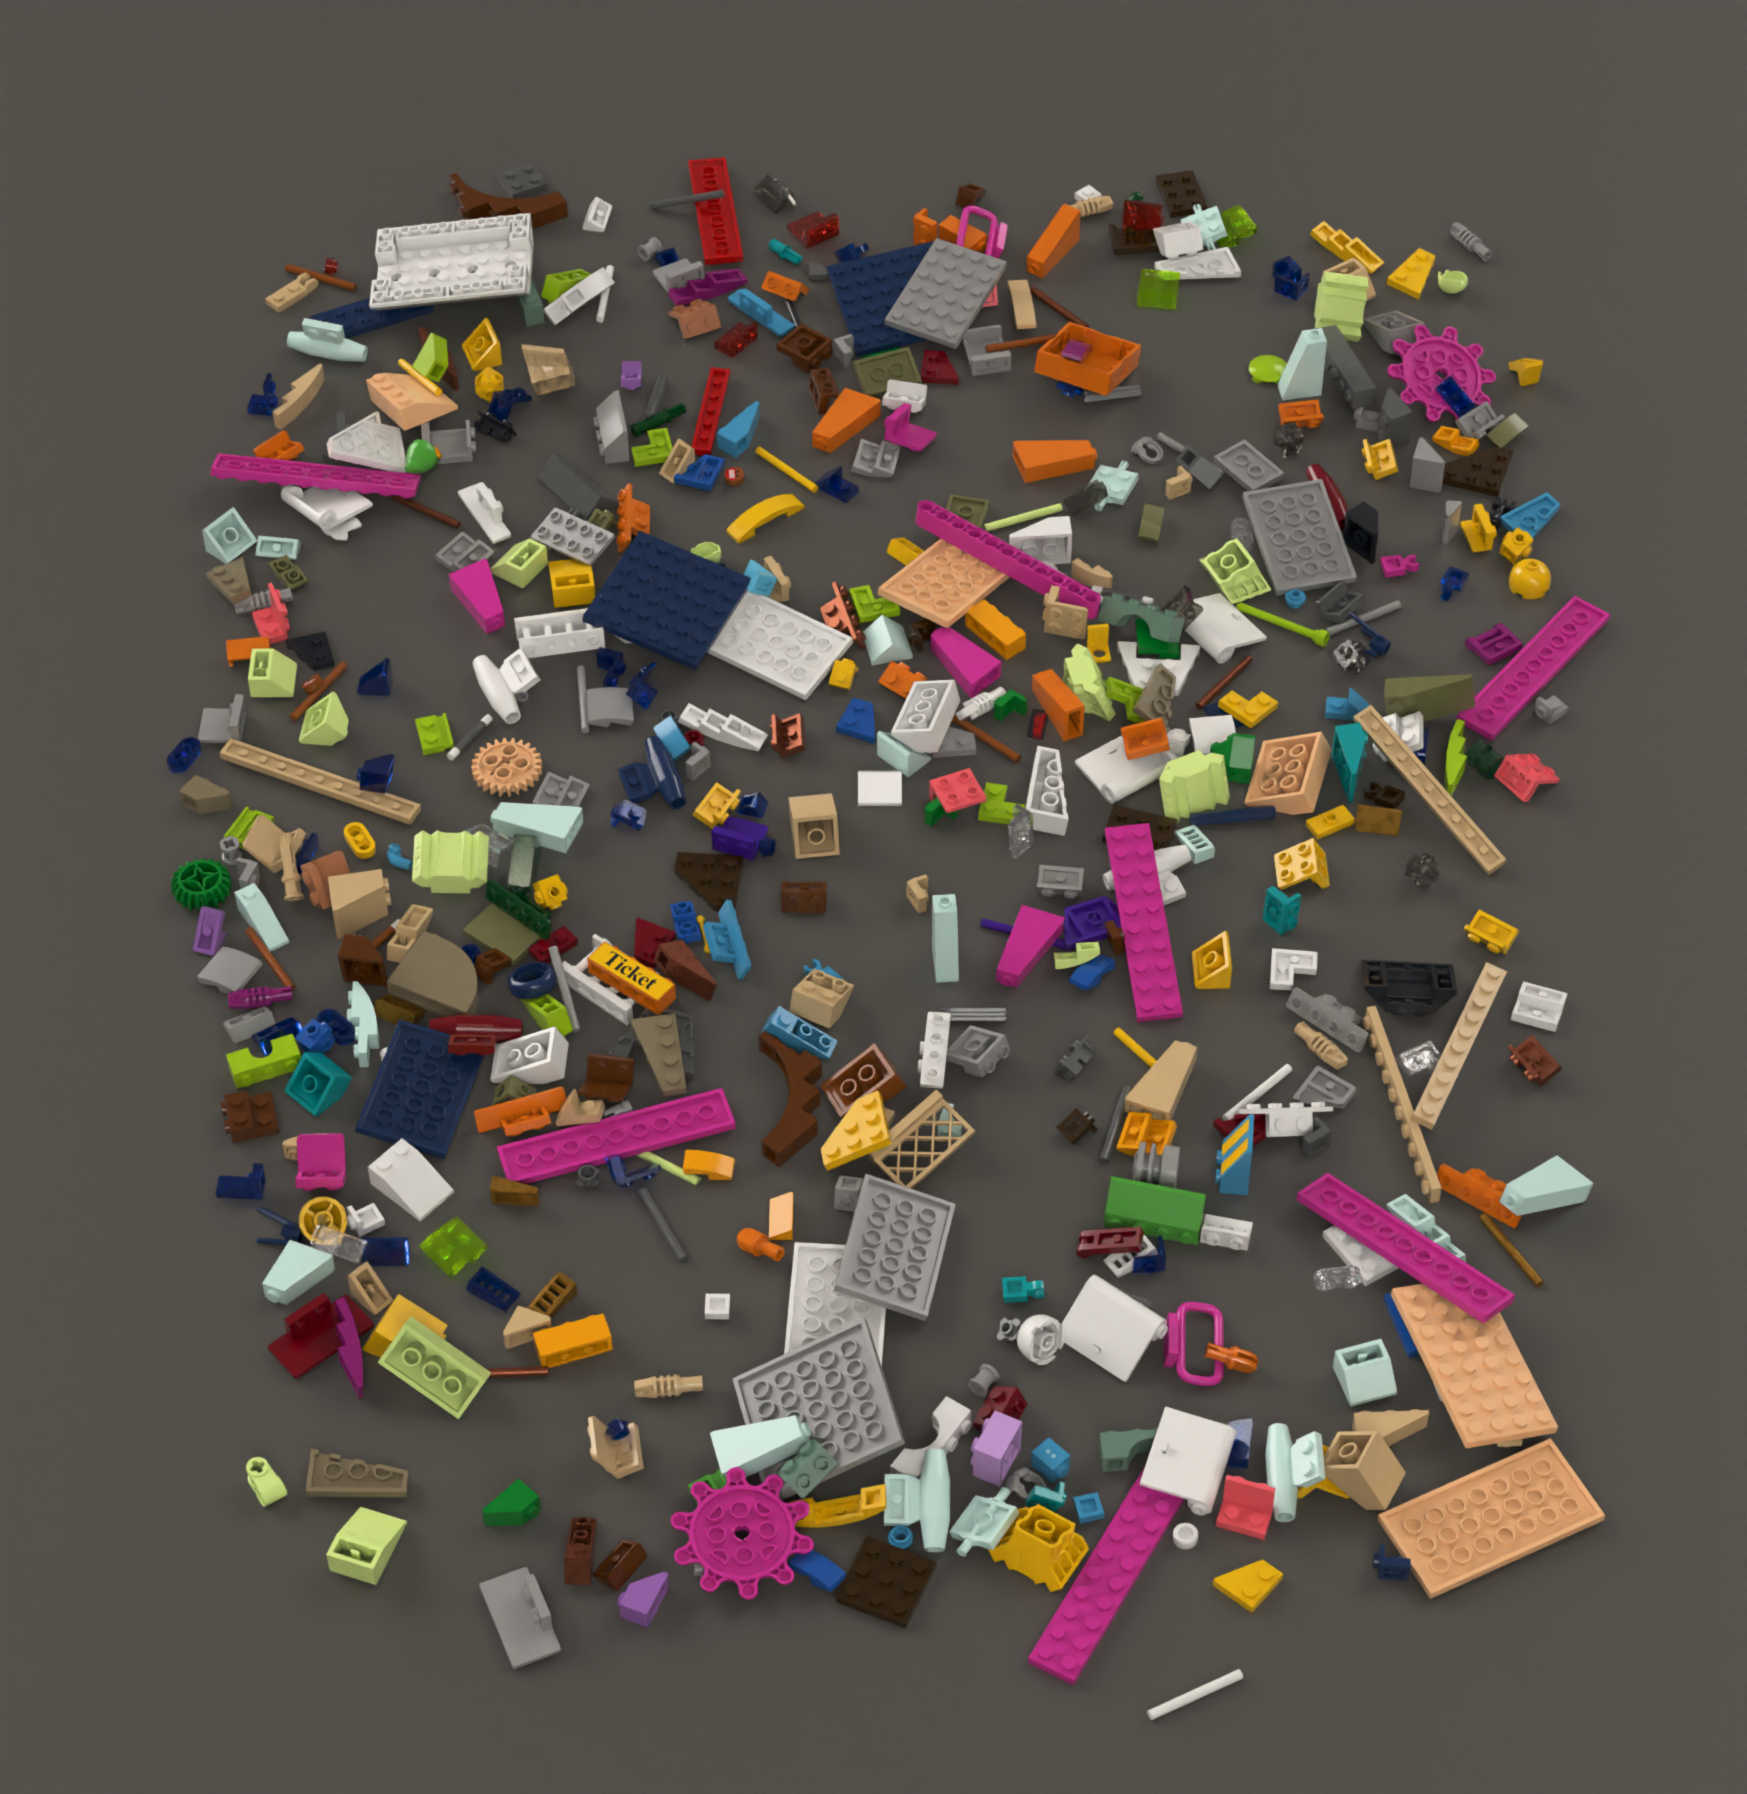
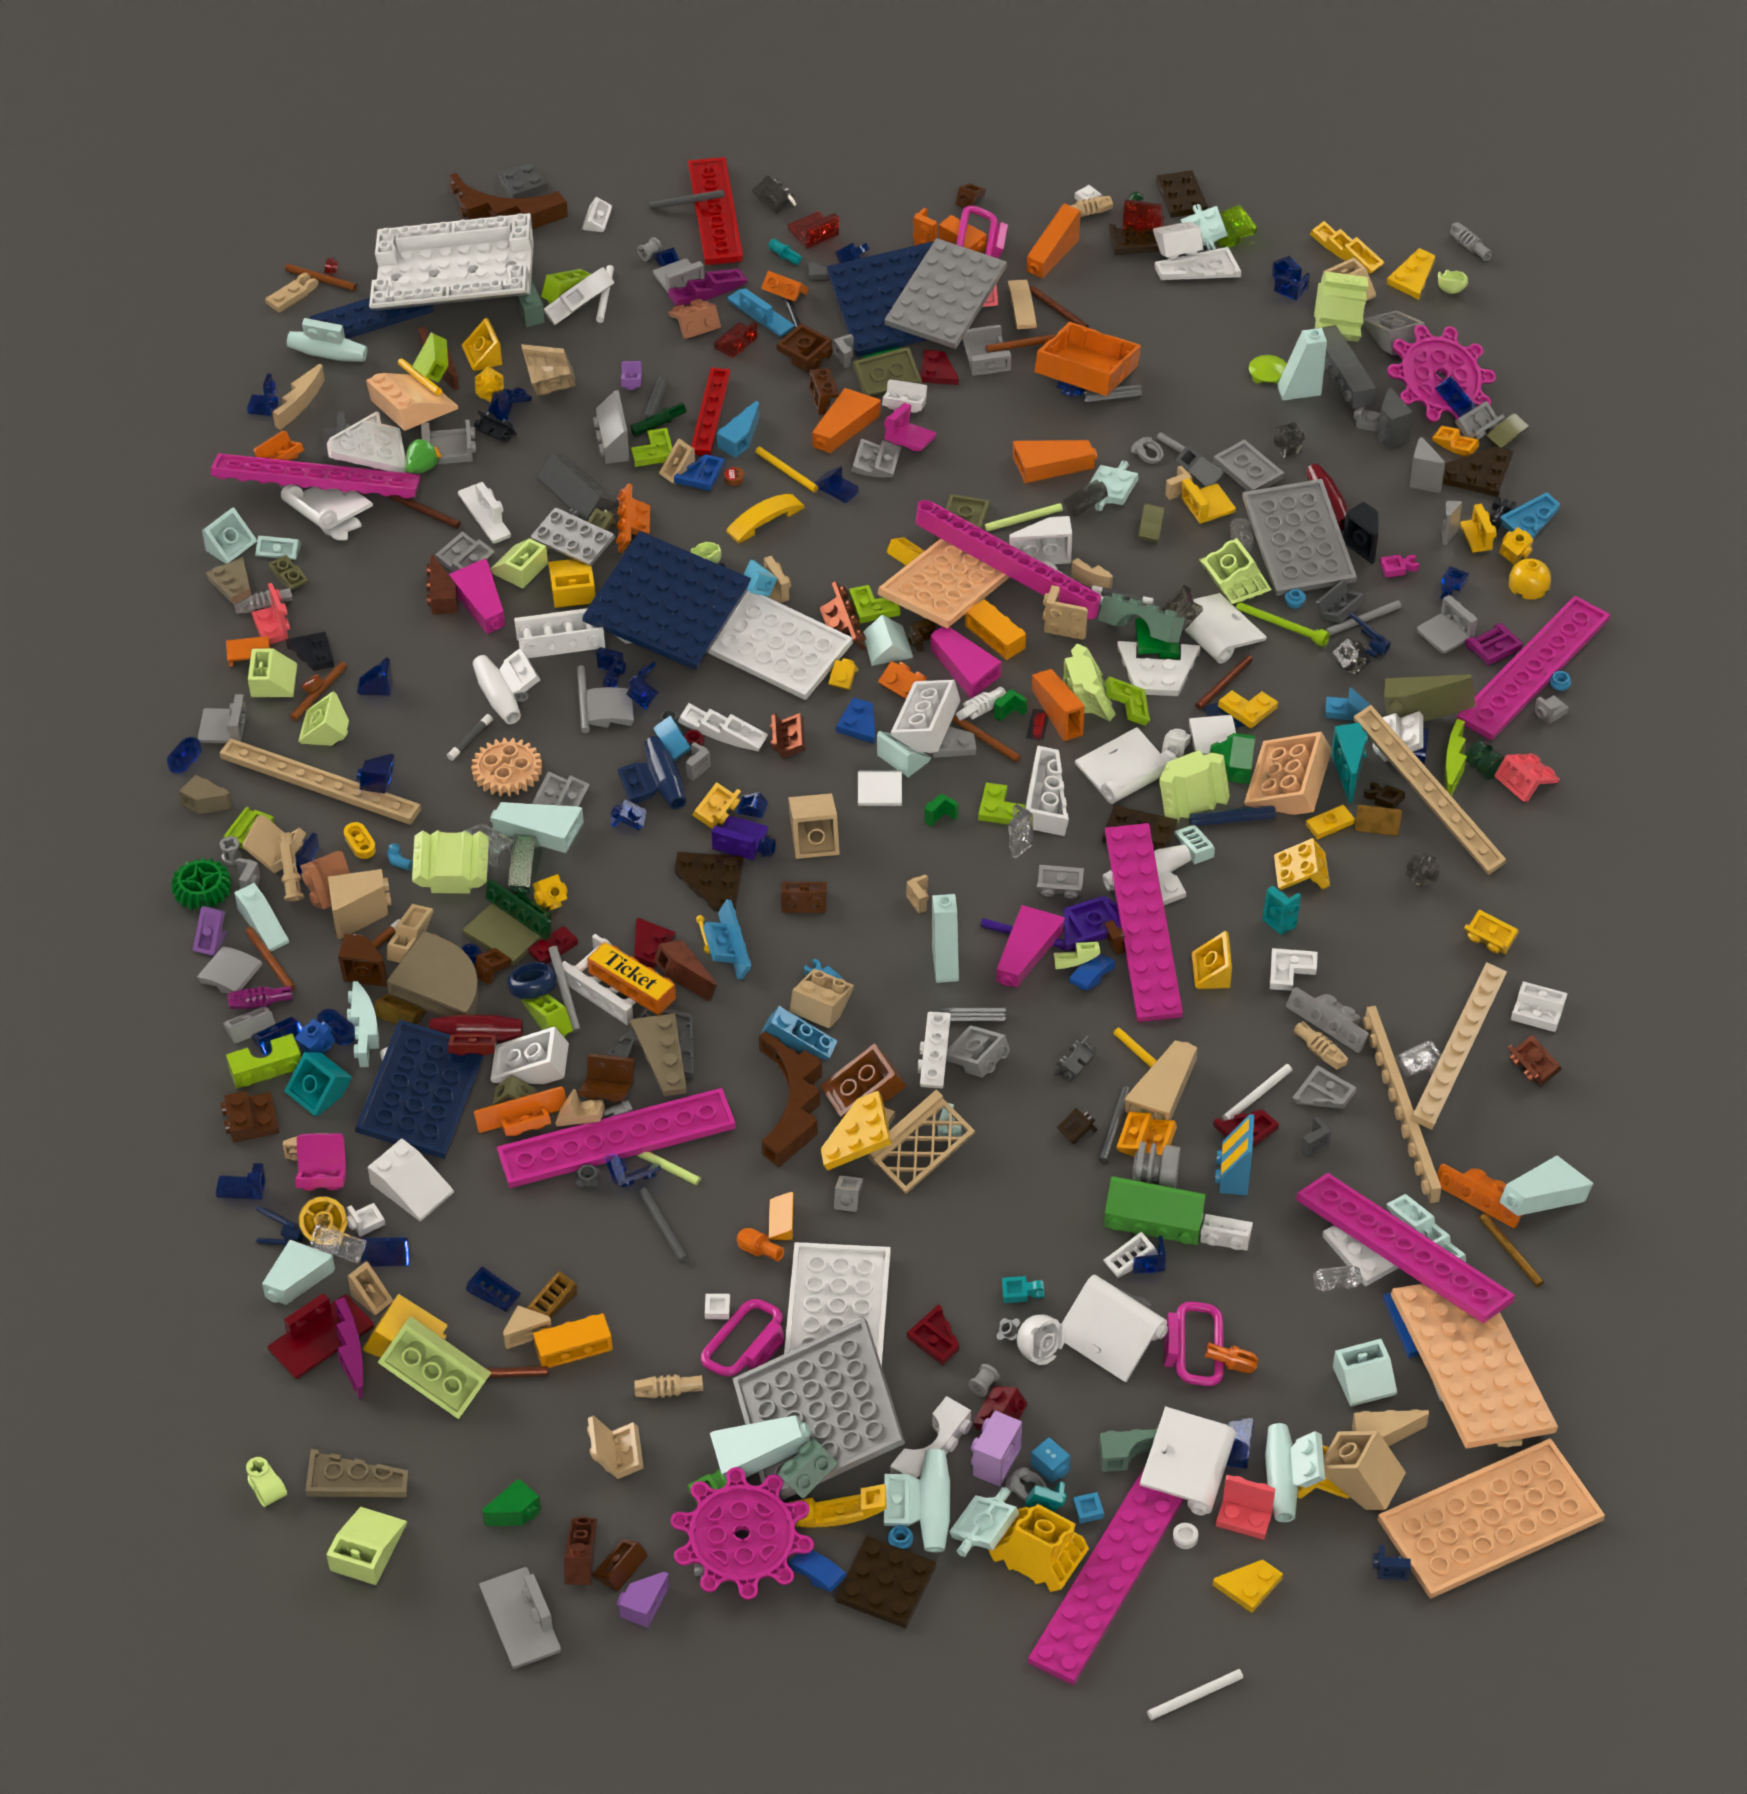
(434, 734): lime plate -> none
(442, 589): none -> copper slope
(453, 1246): clear neon green slope -> none
(512, 1192): pearl gold slope -> none
(618, 1429): clear blue plate -> none
(685, 922): blue slope -> none
(710, 1163): light orange slope -> none
(759, 1351): none -> dark pink bar
(894, 1247): light grey plate -> none
(935, 1336): none -> dark red wing
(956, 790): coral bracket -> none
(1076, 350): magenta slope -> none
(1098, 640): yellow bracket -> none
(1109, 1241): dark red plate -> none
(1145, 738): orange bracket -> none
(1157, 696): dark tan wing -> none
(1158, 288): clear neon green slope -> none
(1206, 502): none -> yellow bracket
(1287, 1121): white bracket -> none
(1302, 413): orange bracket -> none
(1380, 458): yellow bracket -> none
(1409, 985): black slope -> none
(1449, 627): none -> light grey bracket
(1527, 370): yellow slope -> none
(1560, 681): none -> dark azure plate

